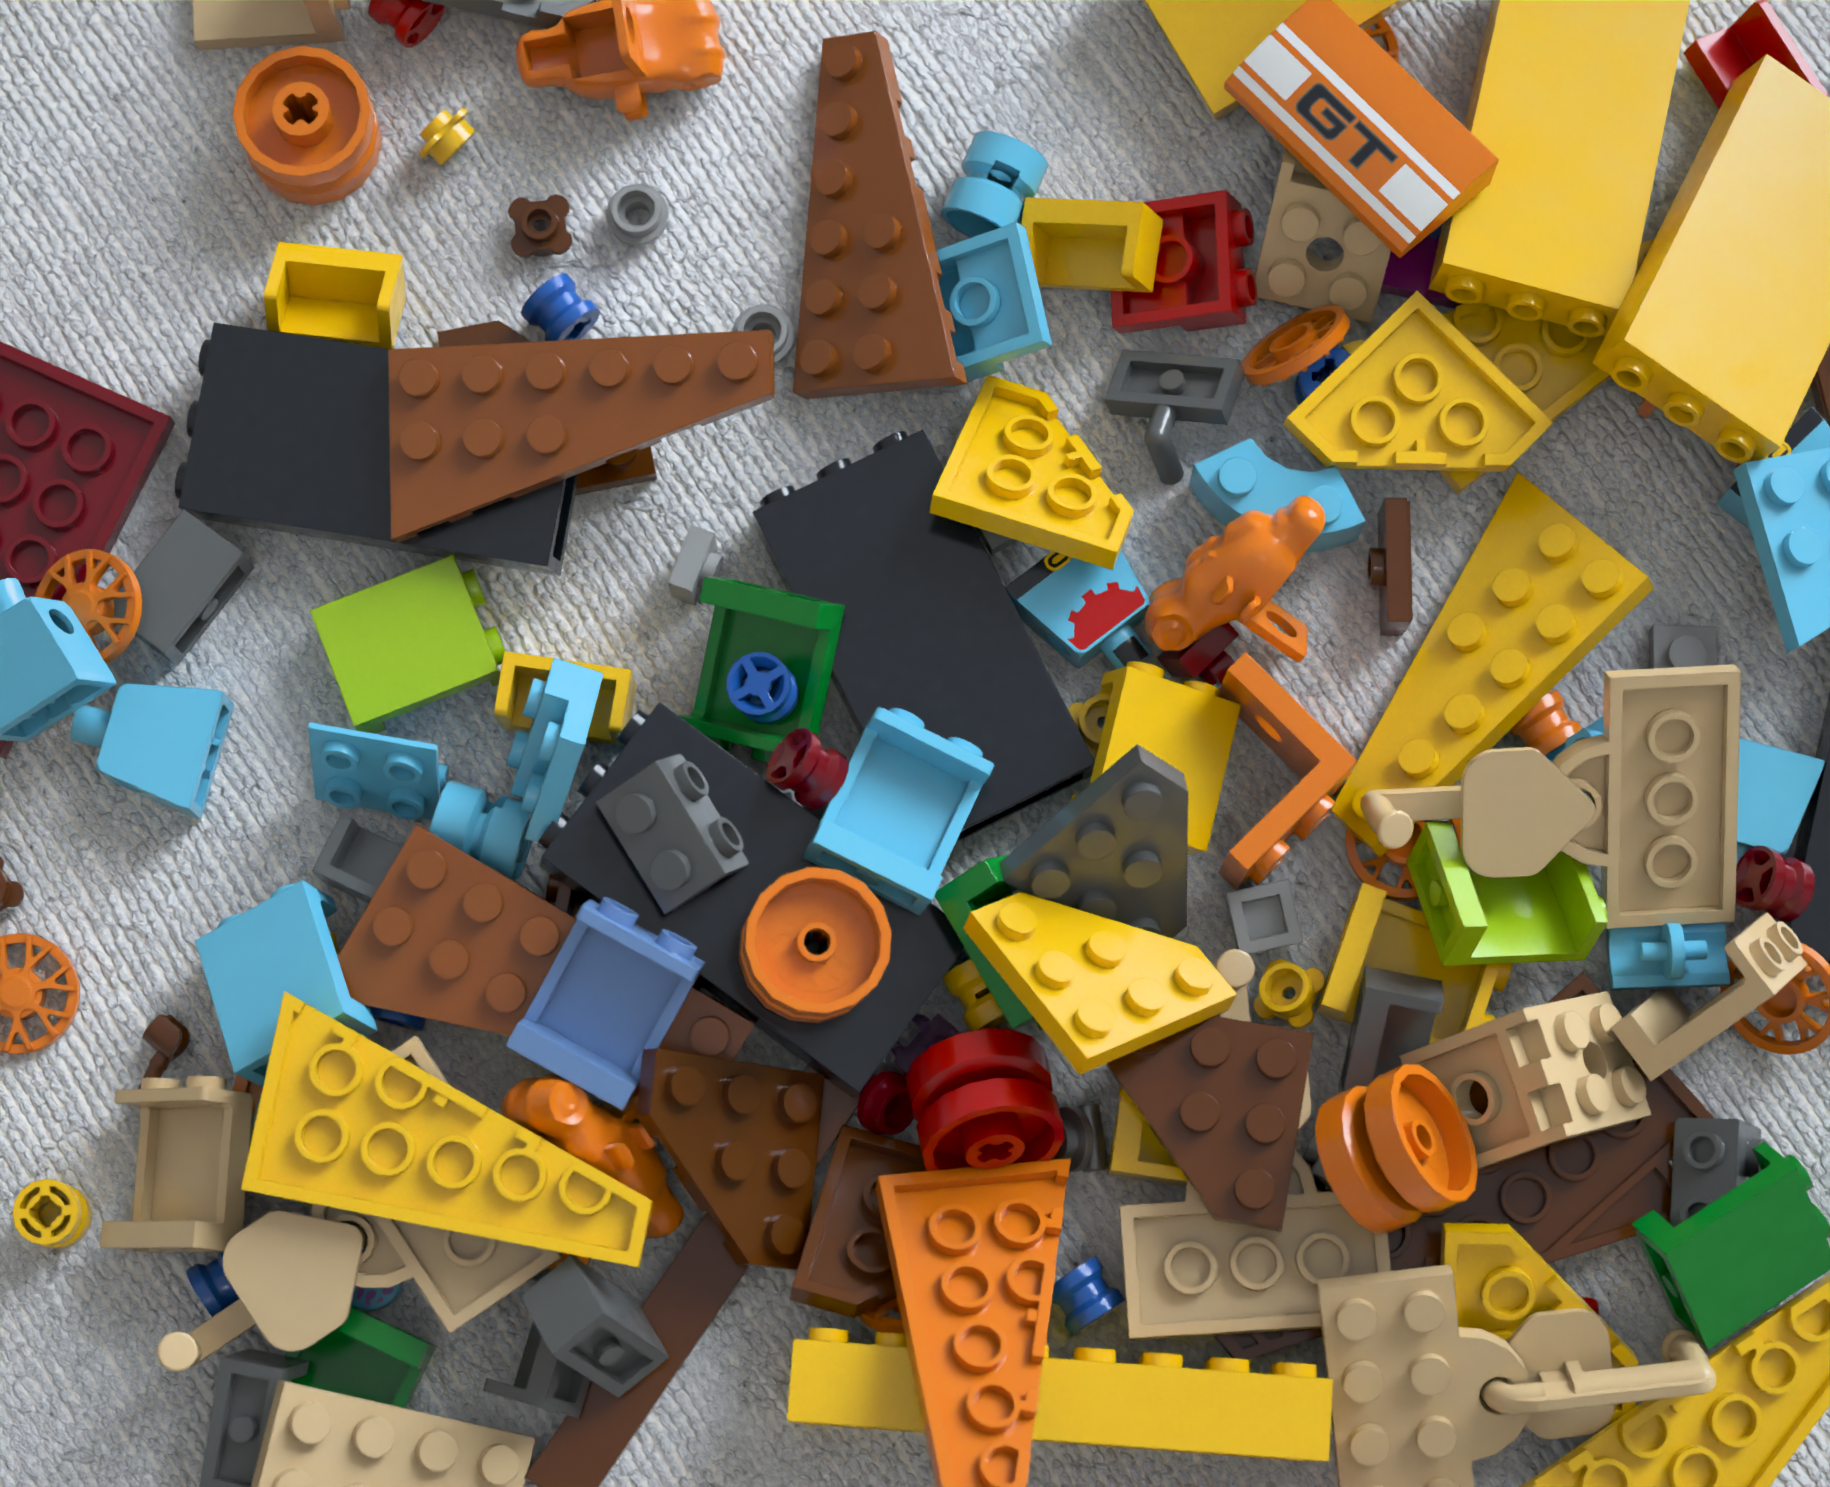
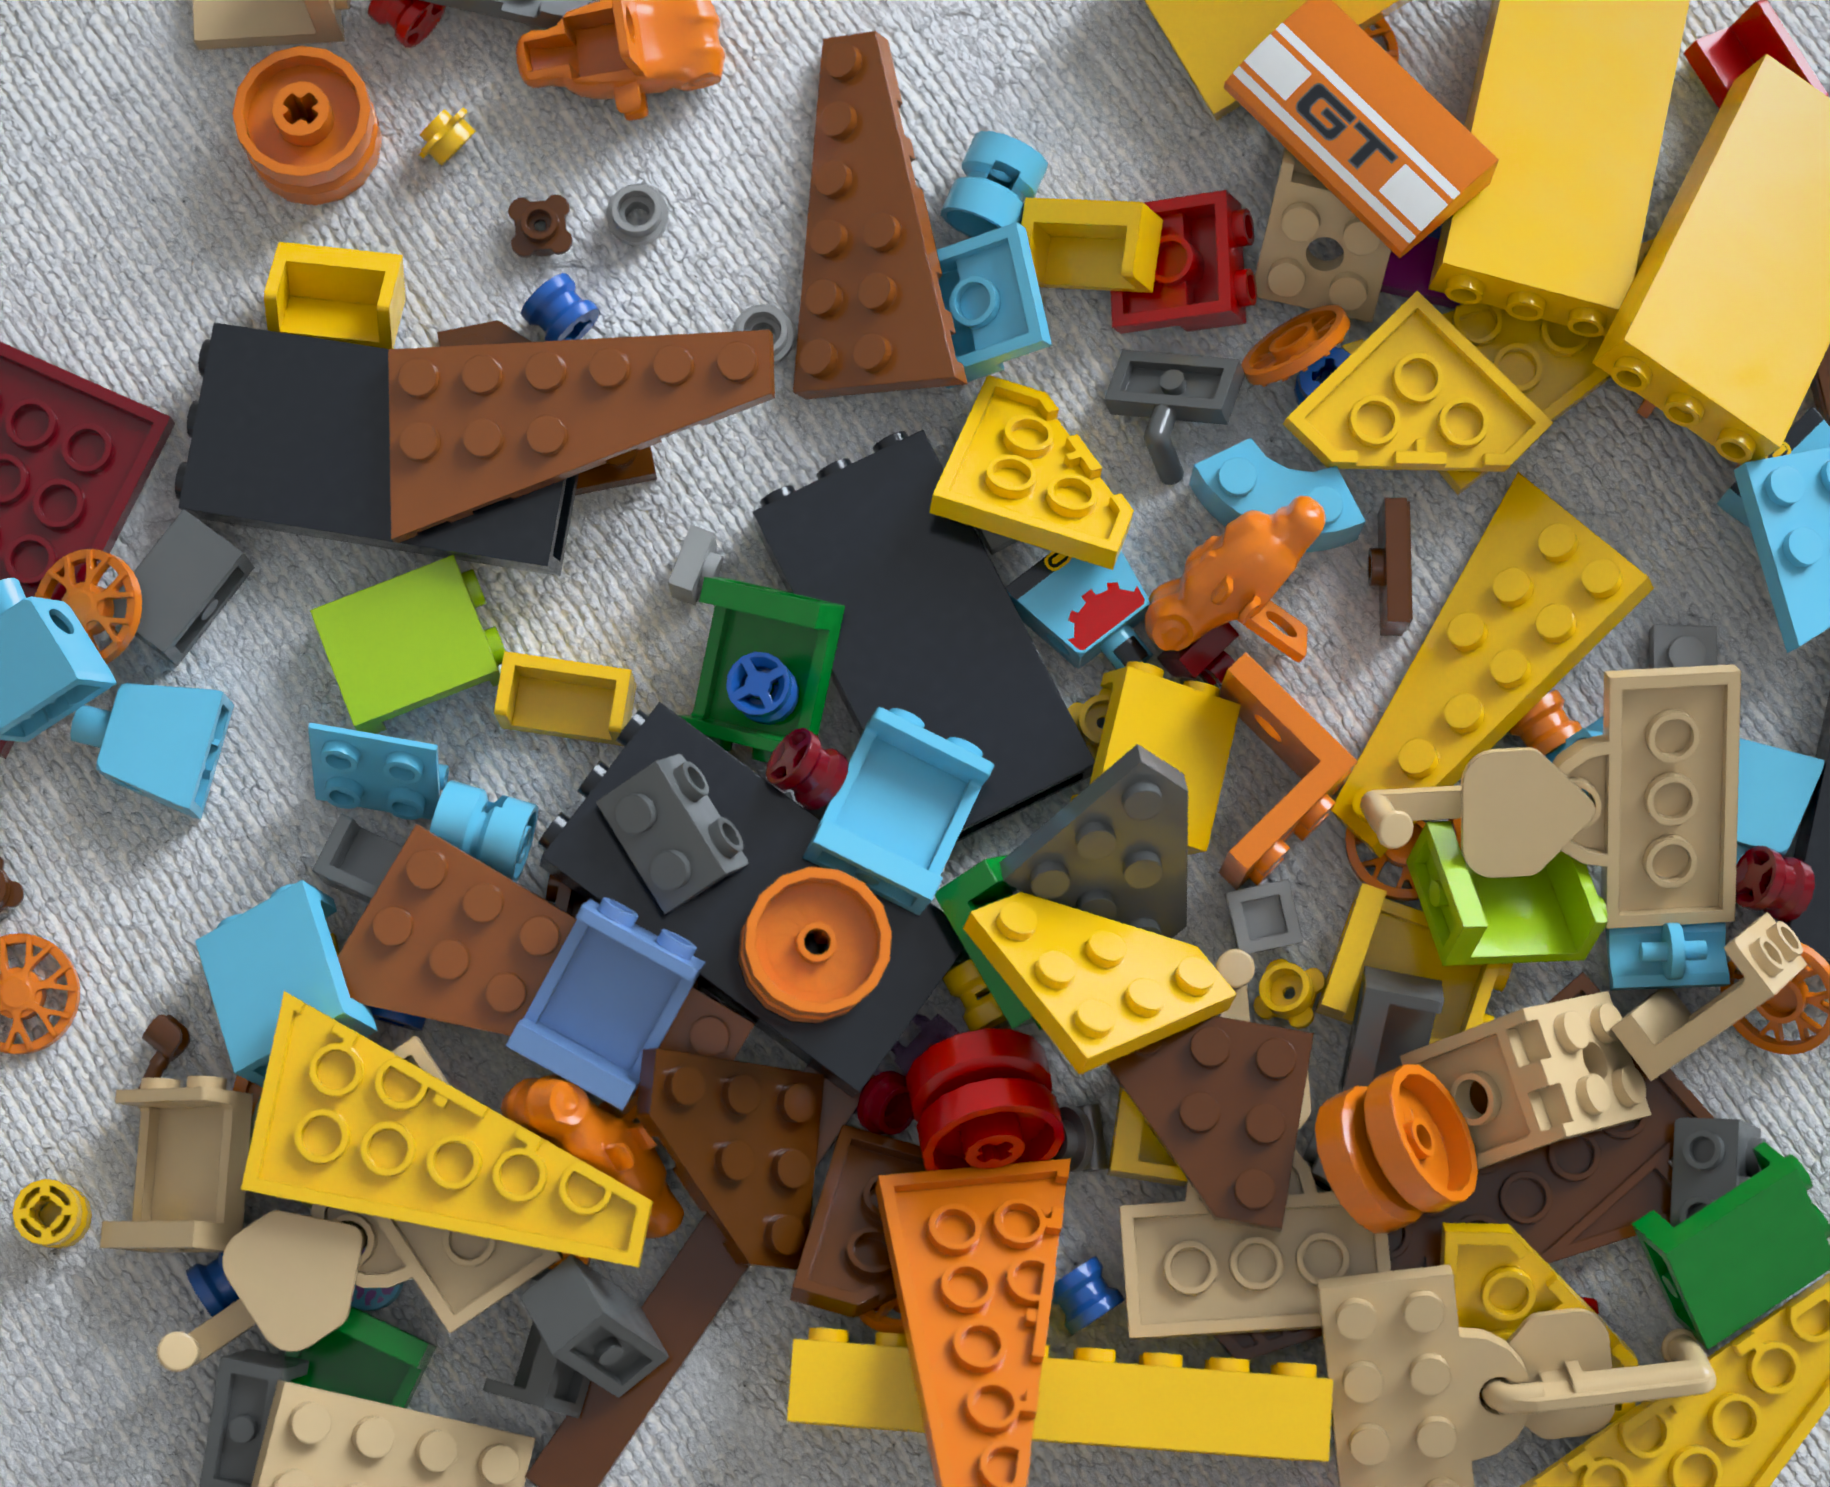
(553, 746): medium azure plate -> none

